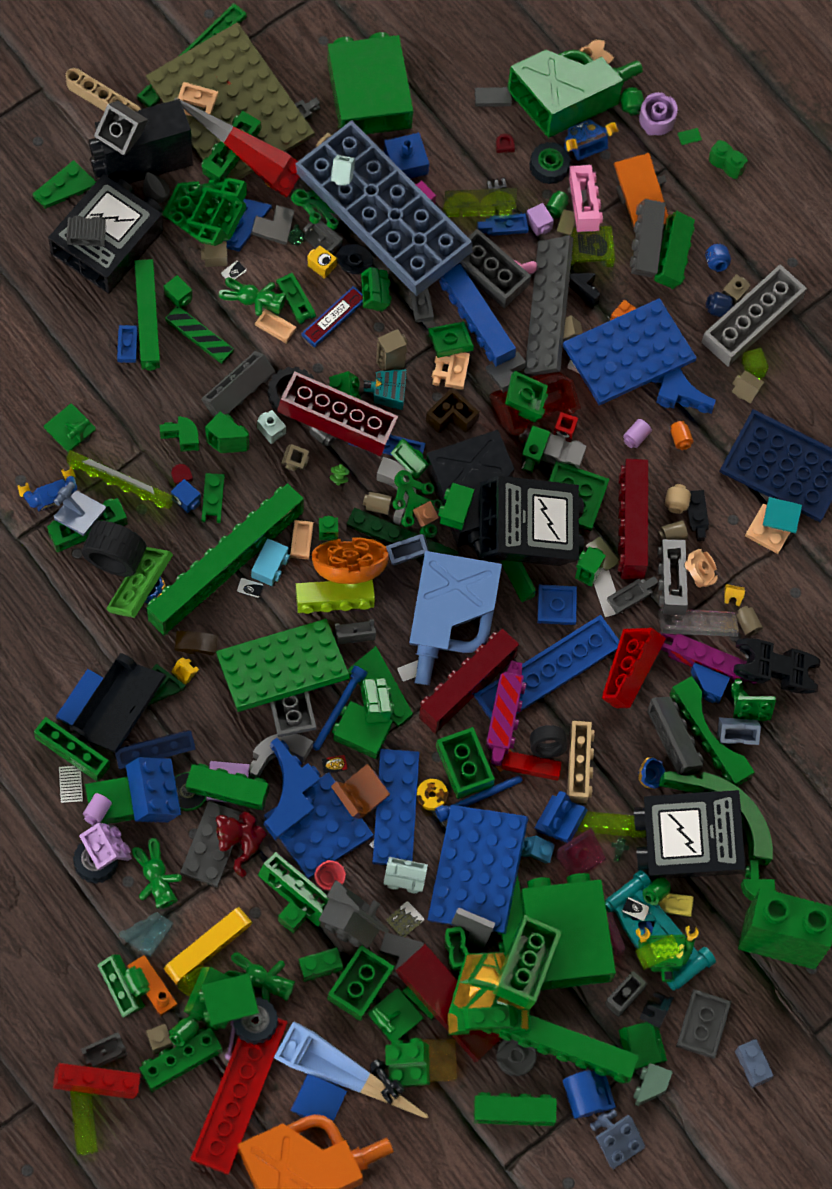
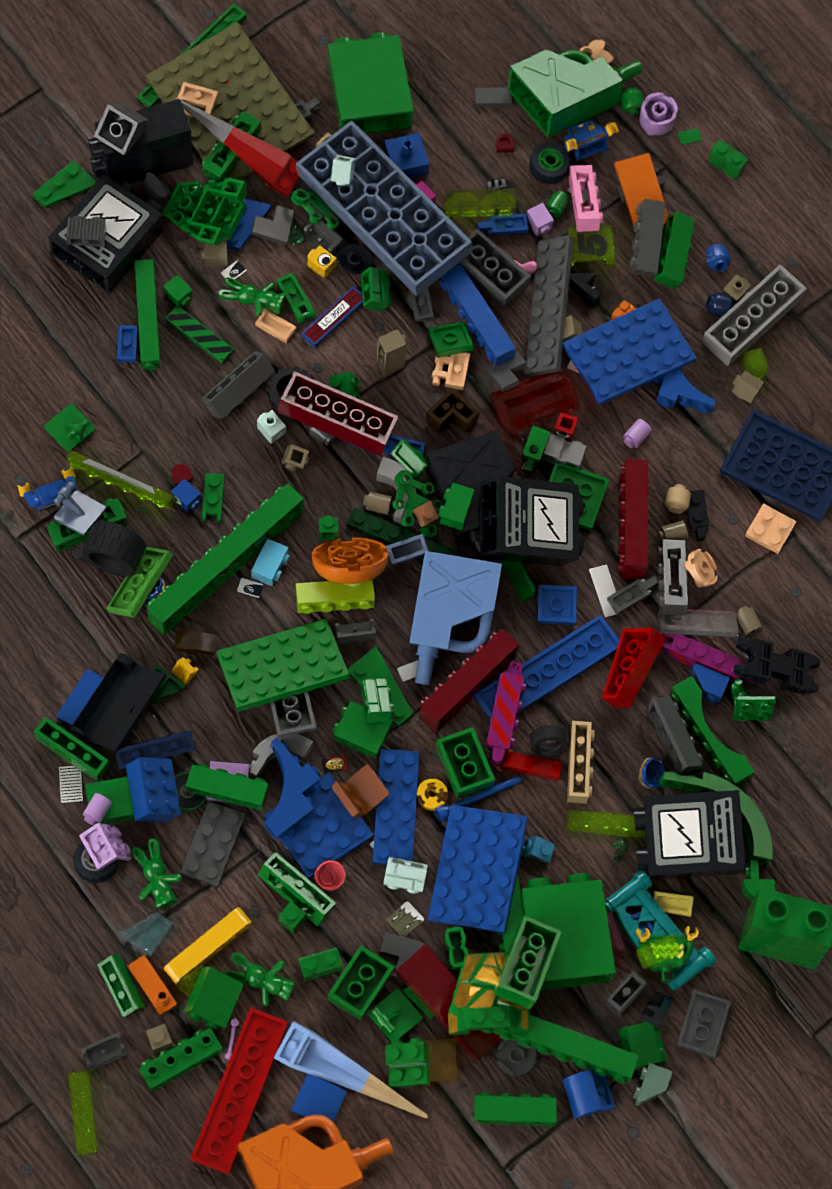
(96, 1081): red brick -> none
(97, 92): tan beam -> none
(136, 981): green brick -> none
(183, 1031): green brick -> none
(184, 430): green brick -> none
(226, 435): green slope -> none
(228, 999): green brick -> none
(231, 832): dark red animal -> none
(263, 1030): black wheel -> none
(301, 539): light nougat tile -> none
(339, 474): bright green wheel -> none
(351, 917): dark grey piece -> none
(357, 675): blue piece -> none
(377, 1068): black hinge -> none
(388, 388): teal torso -> none
(478, 927): dark grey tile -> none
(527, 396): green plate -> none
(561, 818): blue bracket -> none
(566, 222): olive sticker -> none
(581, 853): clear pink slope -> none
(590, 565): green brick -> none
(610, 559): olive sticker -> none
(619, 1140): sand blue plate -> none
(635, 909): sticker -> none
(656, 891): green brick -> none
(681, 435): orange brick -> none
(734, 591): yellow tile -> none
(738, 731): sand blue brick -> none
(754, 1063): sand blue brick -> none
(782, 515): teal piece -> none

